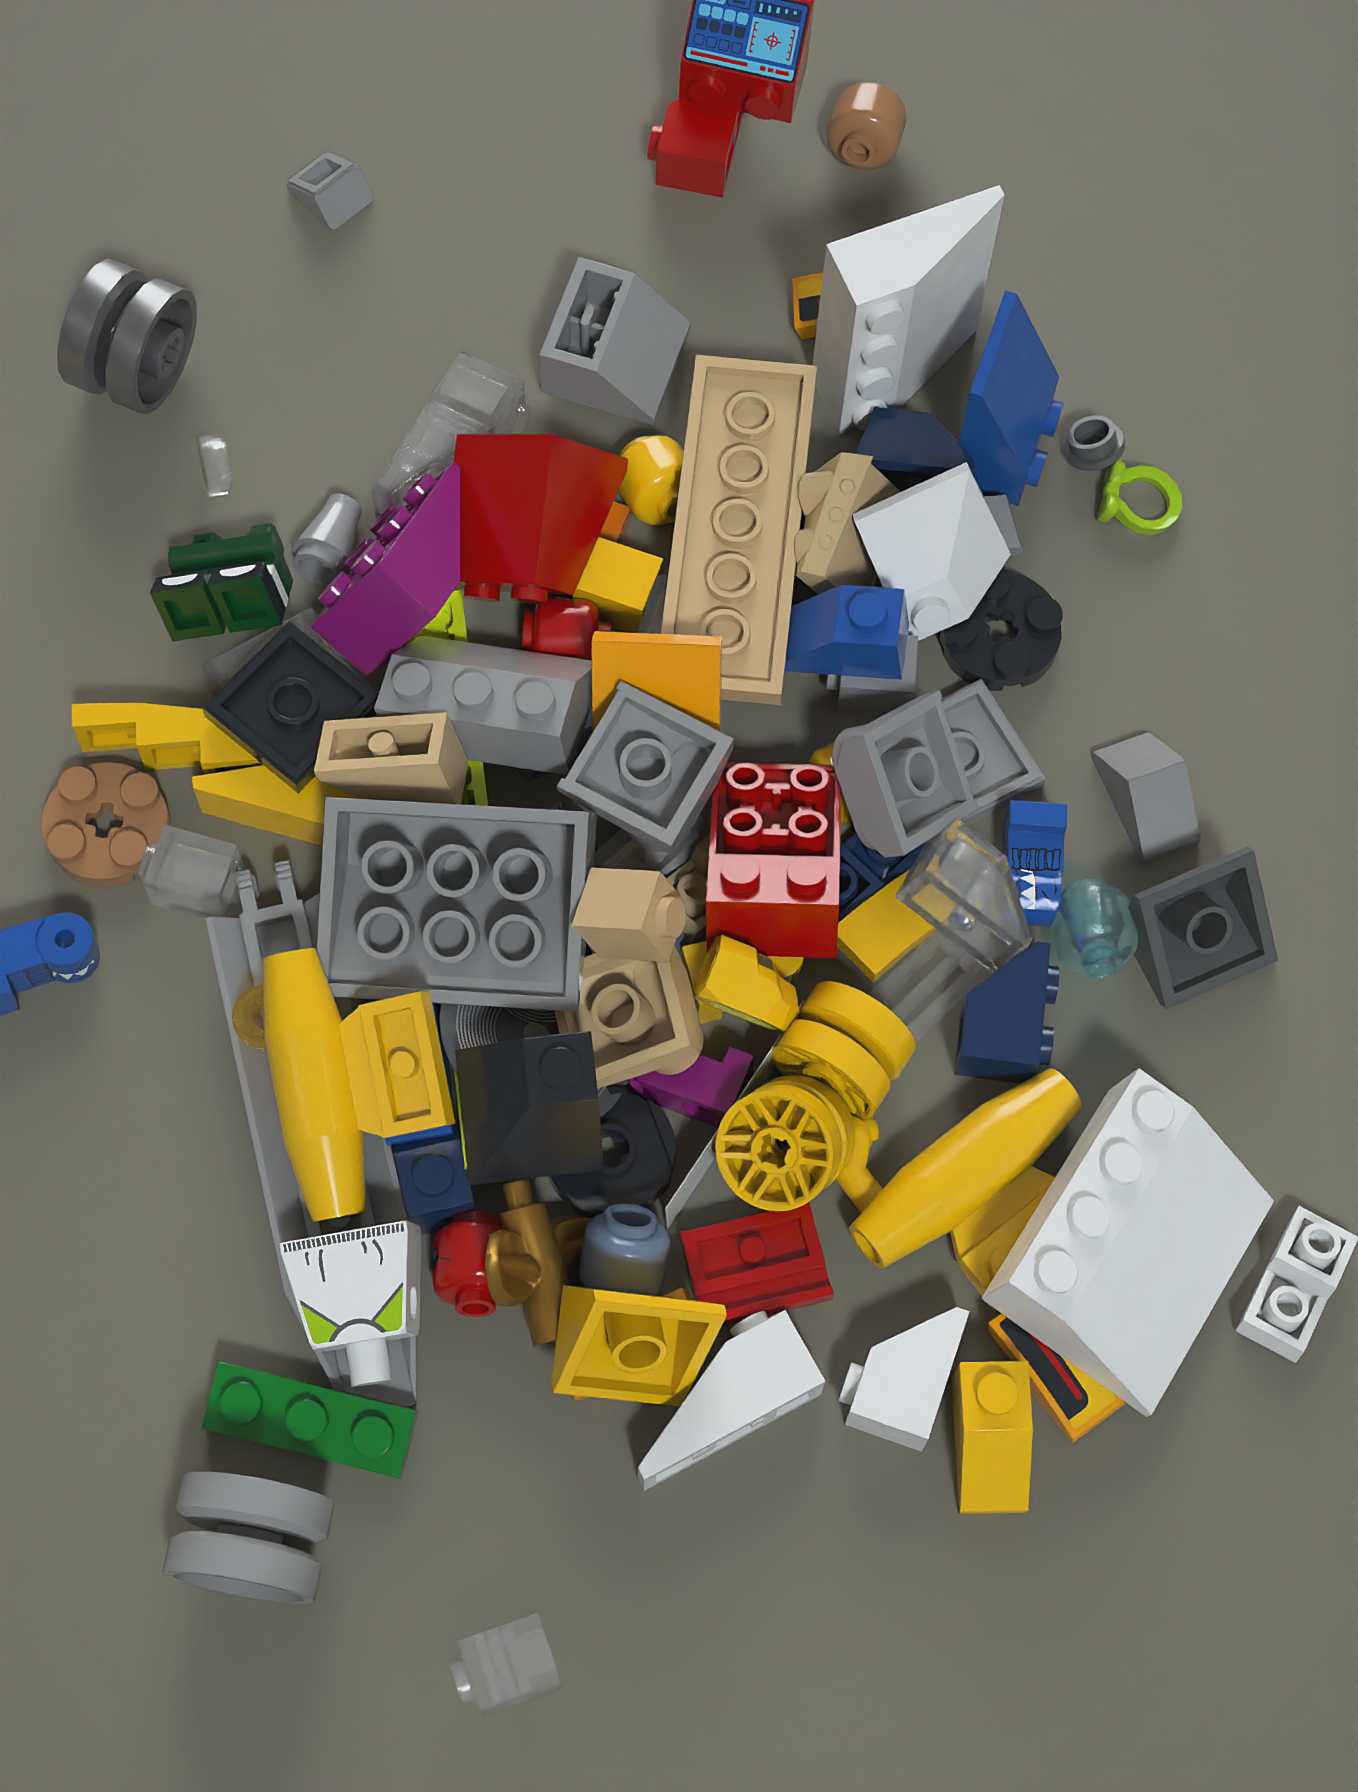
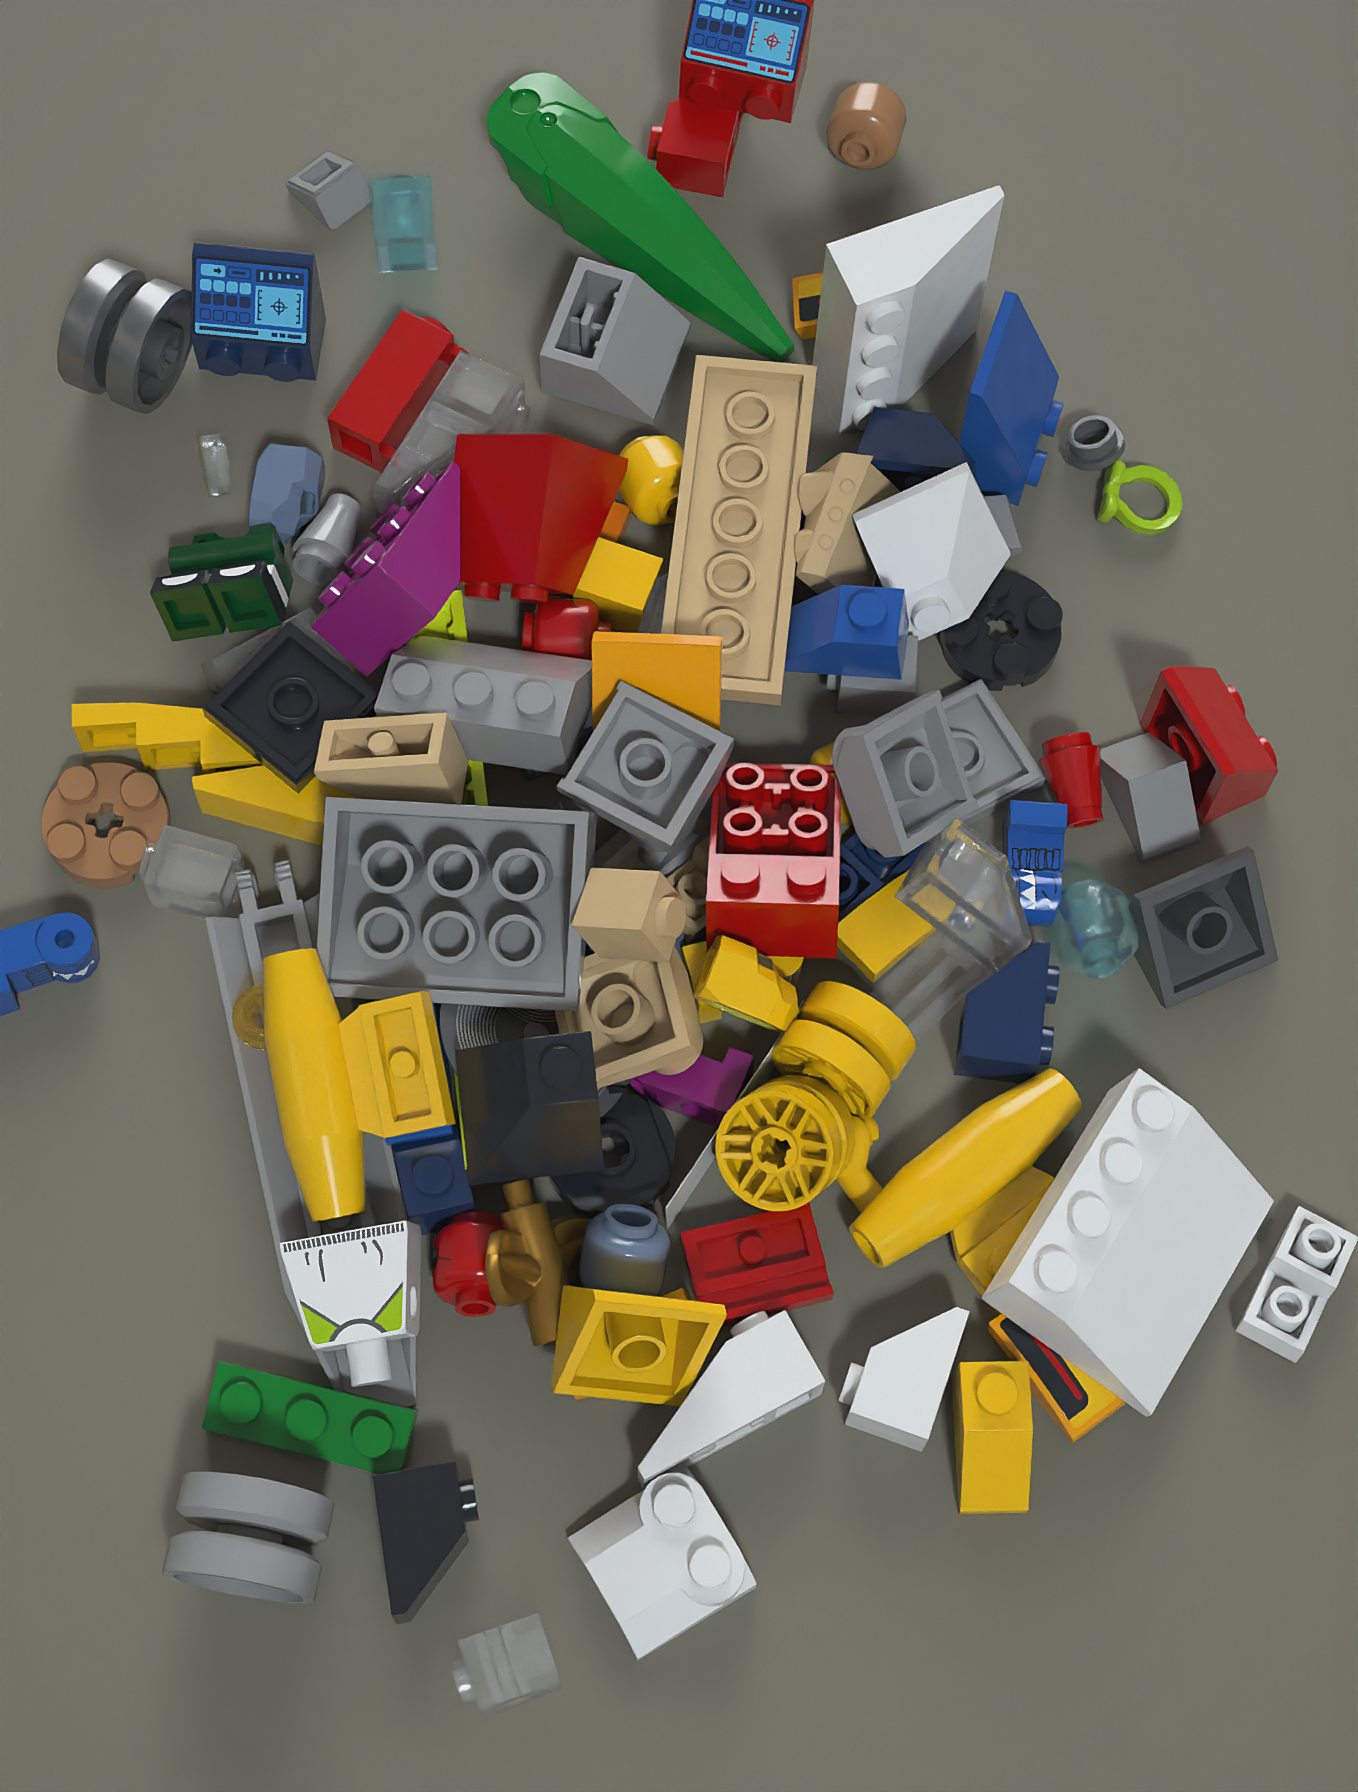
(256, 312): none -> slope
(286, 489): none -> sand blue rock
(392, 389): none -> red brick
(404, 223): none -> clear light blue brick
(421, 1530): none -> black slope
(623, 209): none -> green piece
(663, 1561): none -> white slope
(1074, 776): none -> red cone
(1209, 729): none -> red slope

